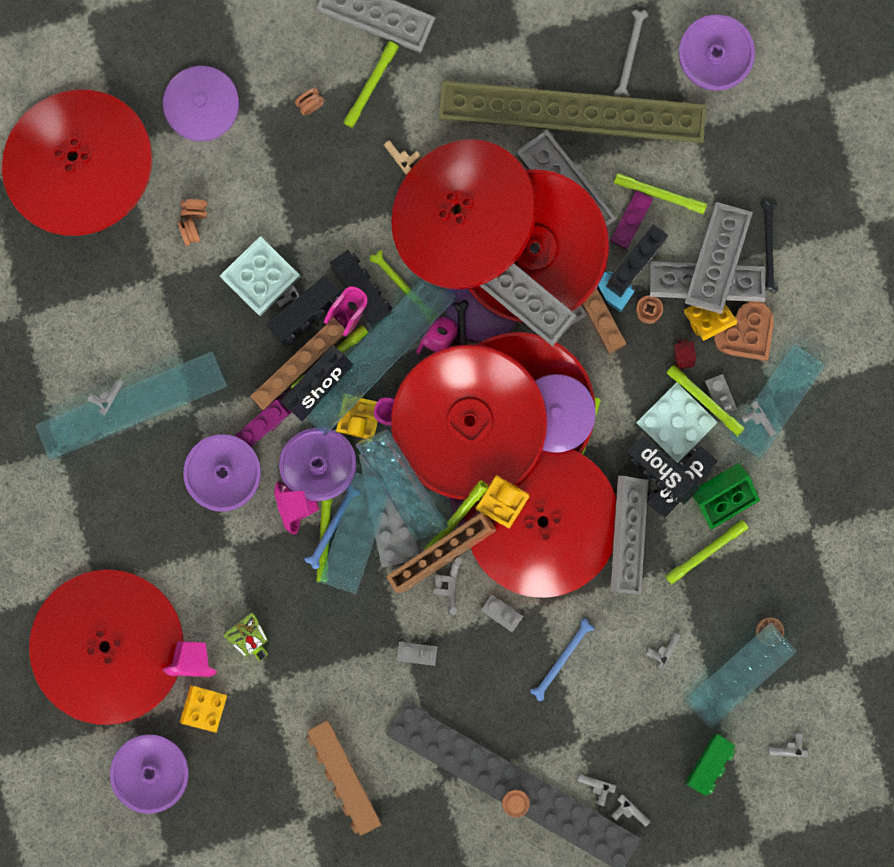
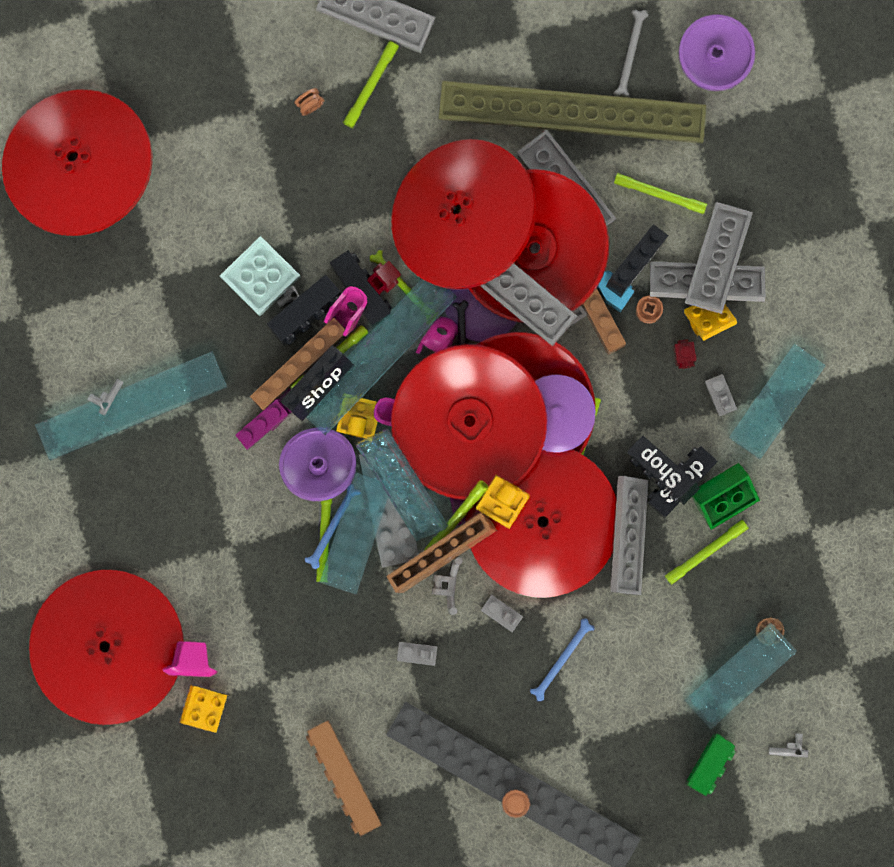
(149, 774): medium lavender dish -> none
(188, 231): nougat wheel -> none
(193, 208): nougat wheel -> none
(201, 103): medium lavender dish -> none
(222, 473): medium lavender dish -> none
(248, 637): torso -> none
(293, 506): dark pink piece -> none
(384, 277): none -> dark red brick
(403, 157): tan hose -> none
(598, 787): light grey hose -> none
(629, 811): light grey hose -> none
(631, 220): magenta plate -> none
(664, 652): light grey hose -> none
(676, 422): light aqua plate -> none
(730, 422): lime piece -> none
(750, 335): nougat plate -> none
(759, 418): light grey hose -> none
(768, 208): black piece -> none

